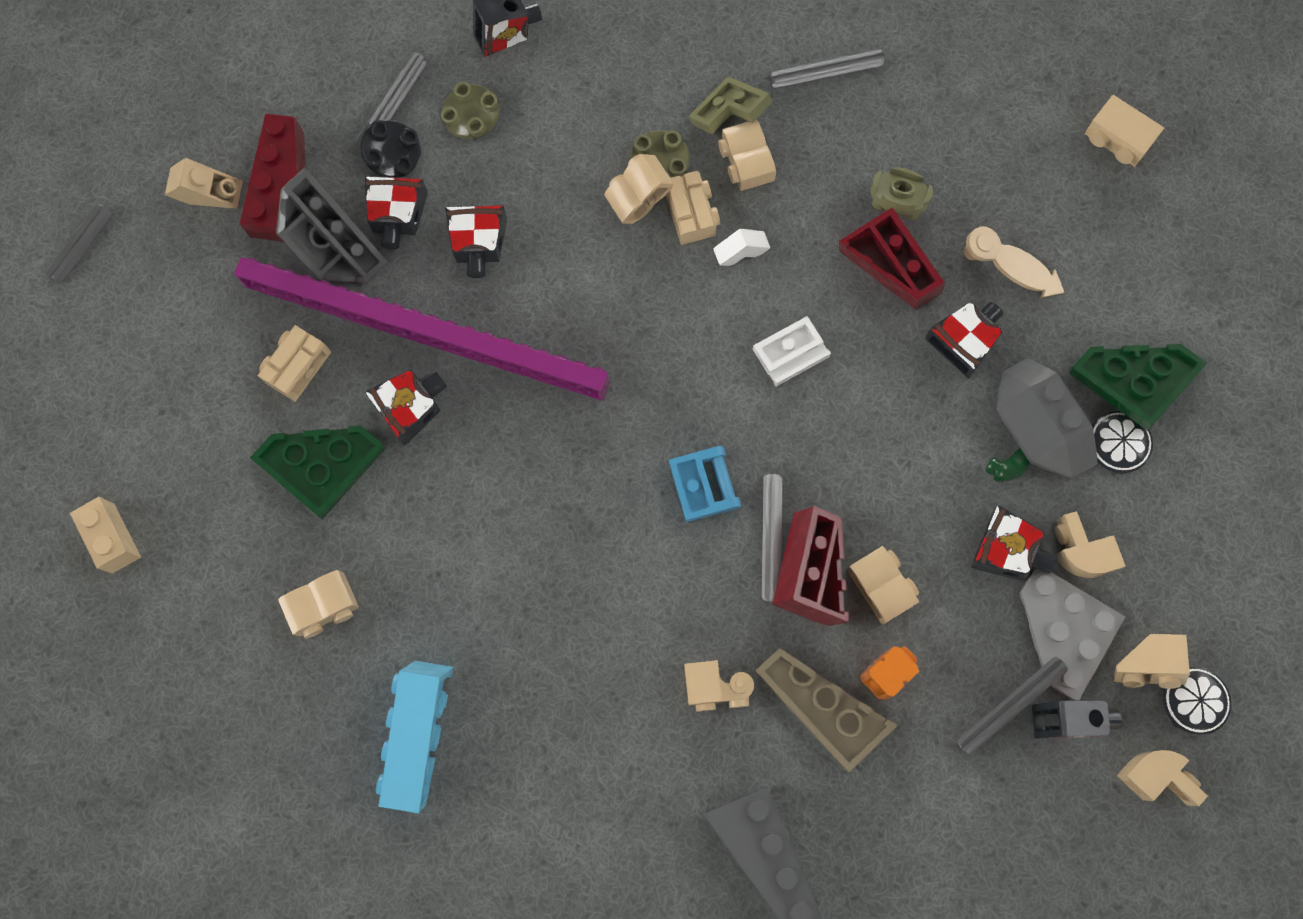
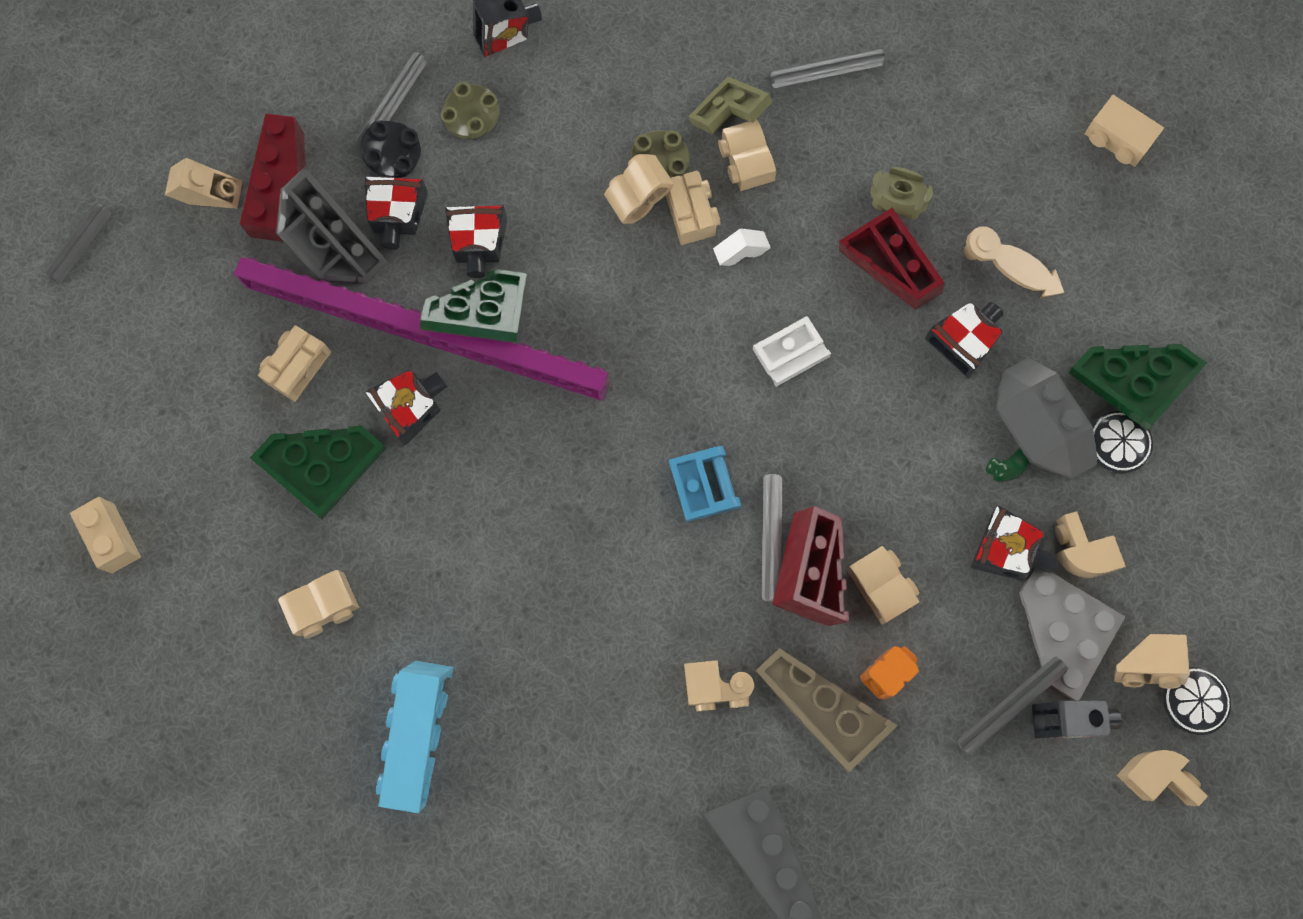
(479, 309): none -> plate

